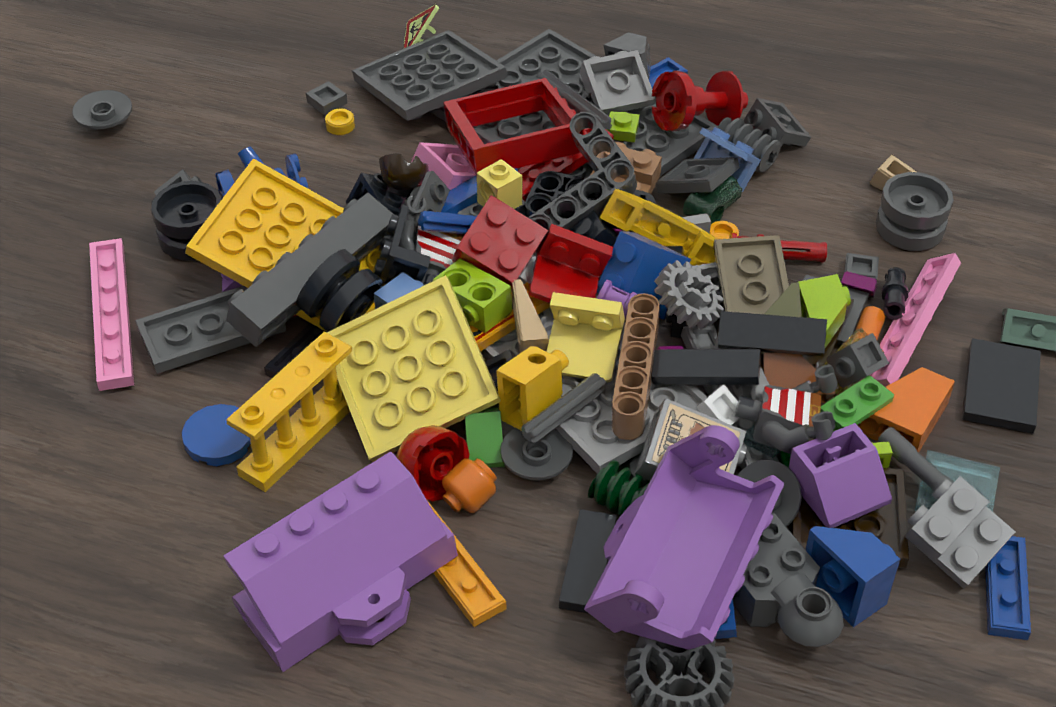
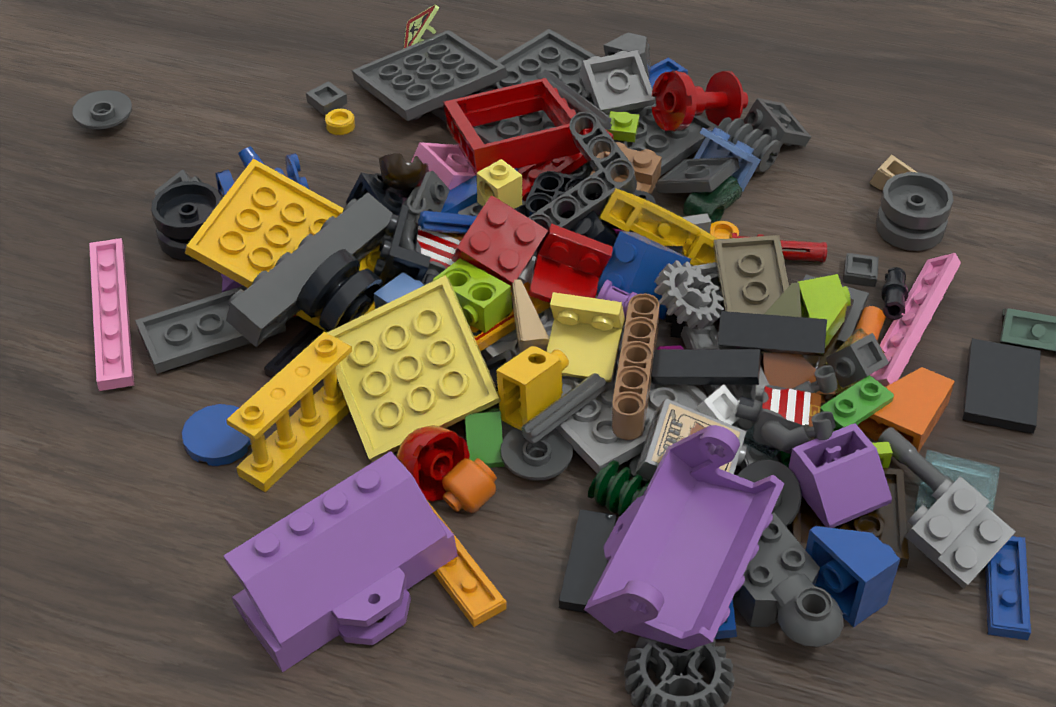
(859, 282): magenta tile -> none

